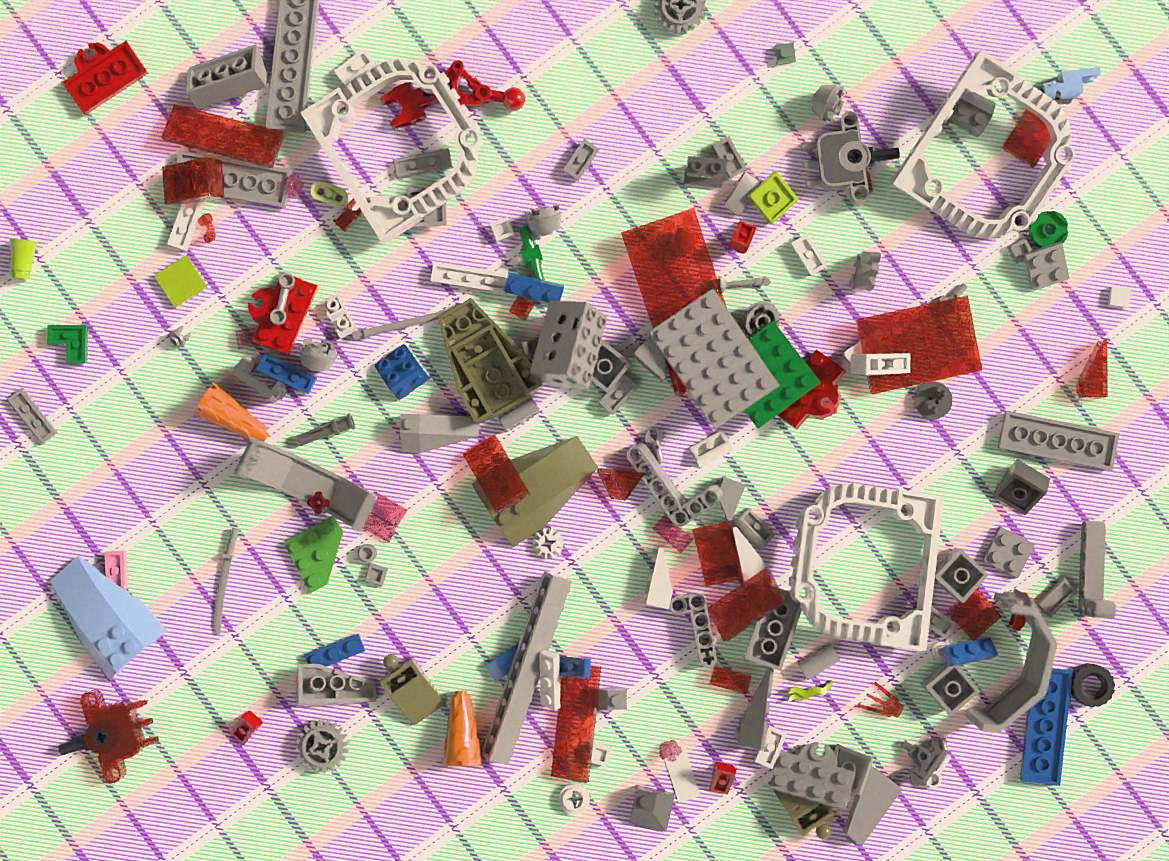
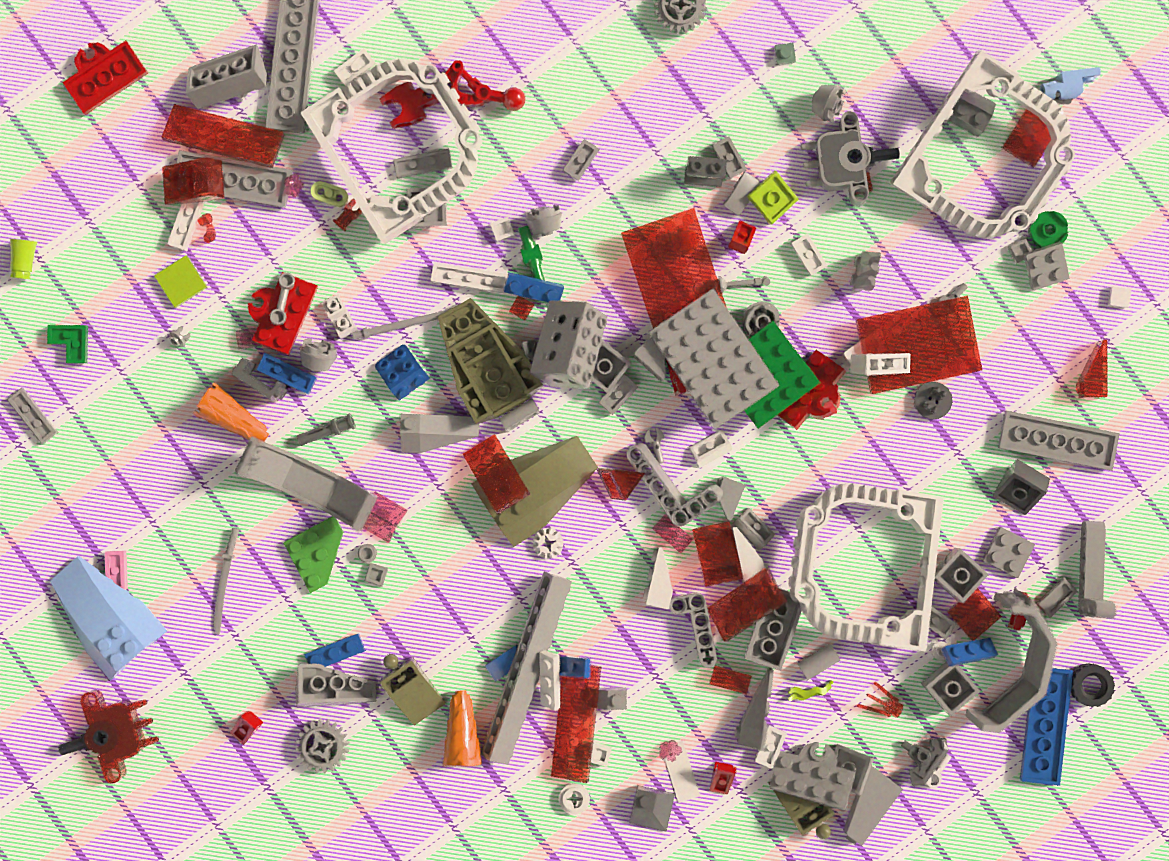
(312, 502): dark red plate -> none

